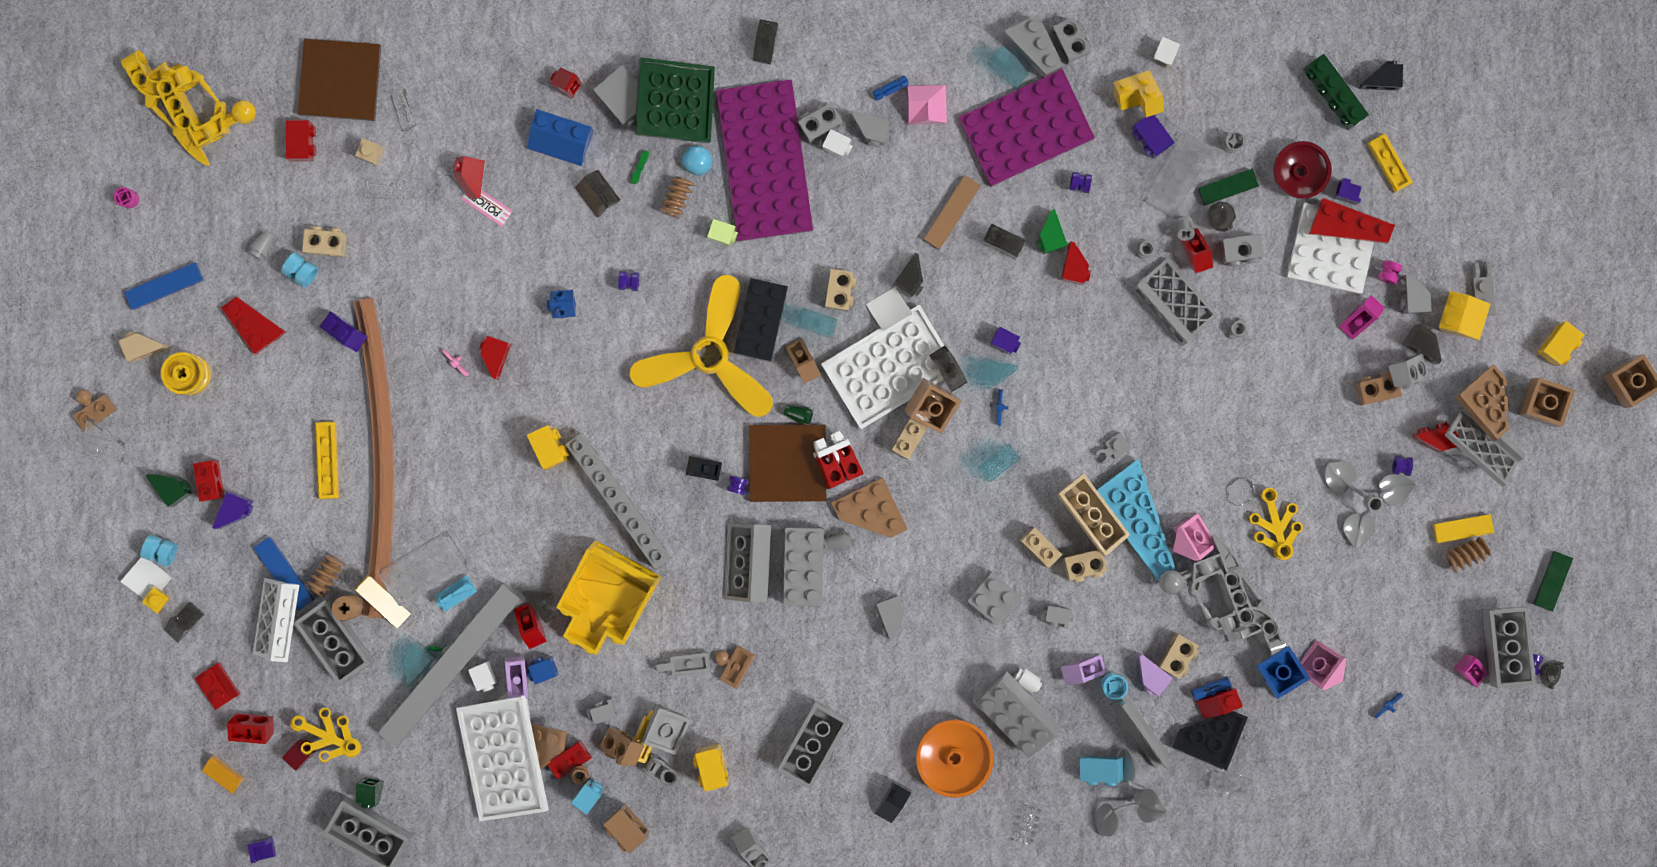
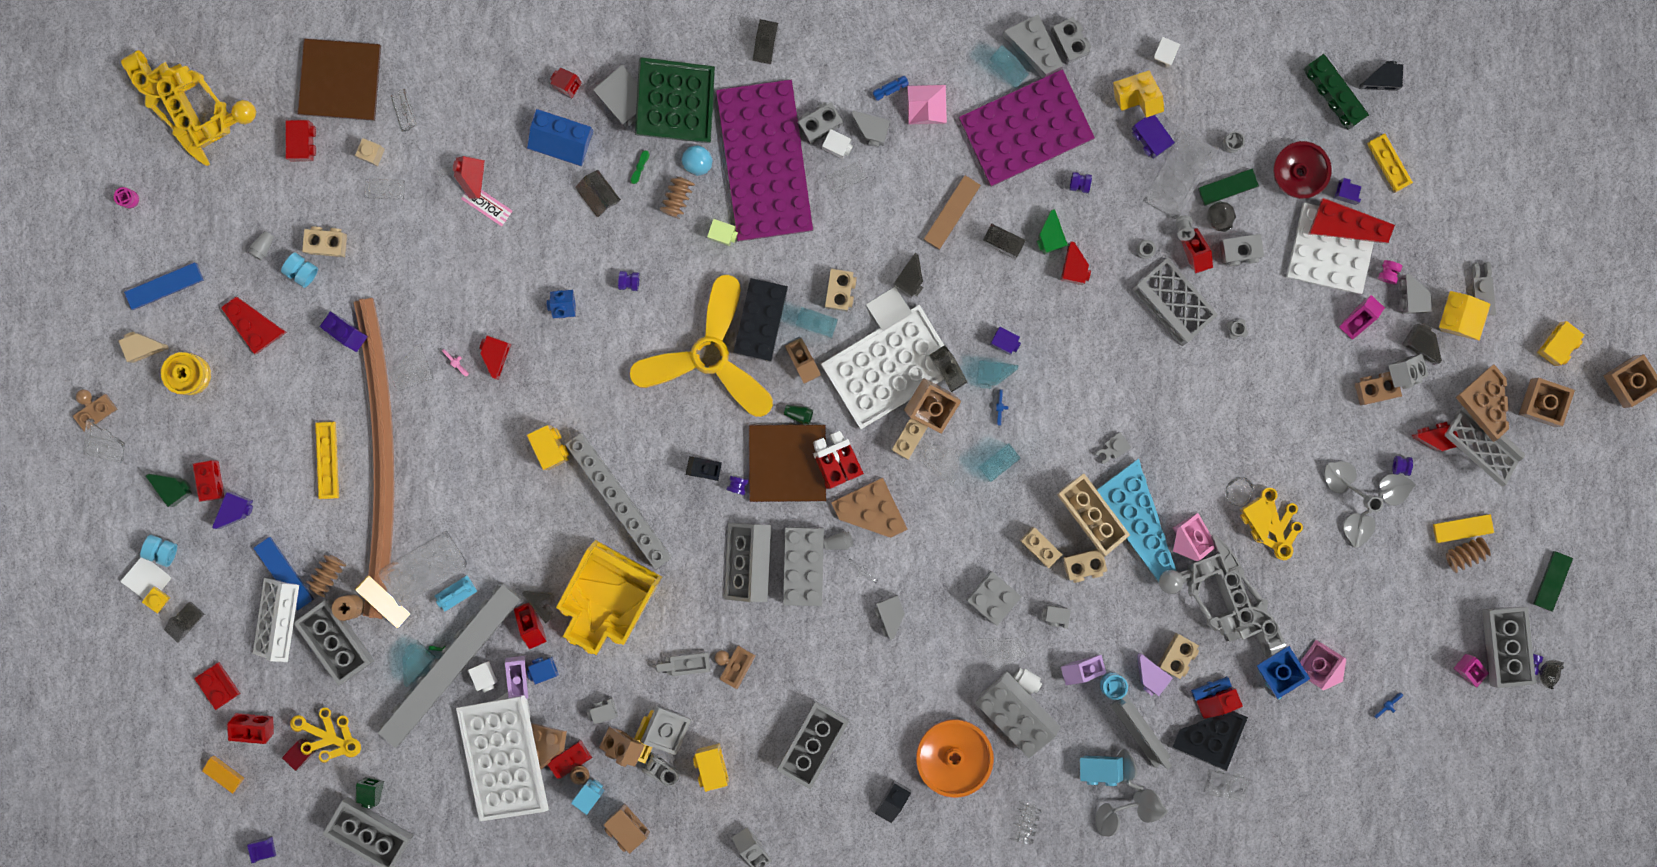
(1258, 517): none -> yellow slope

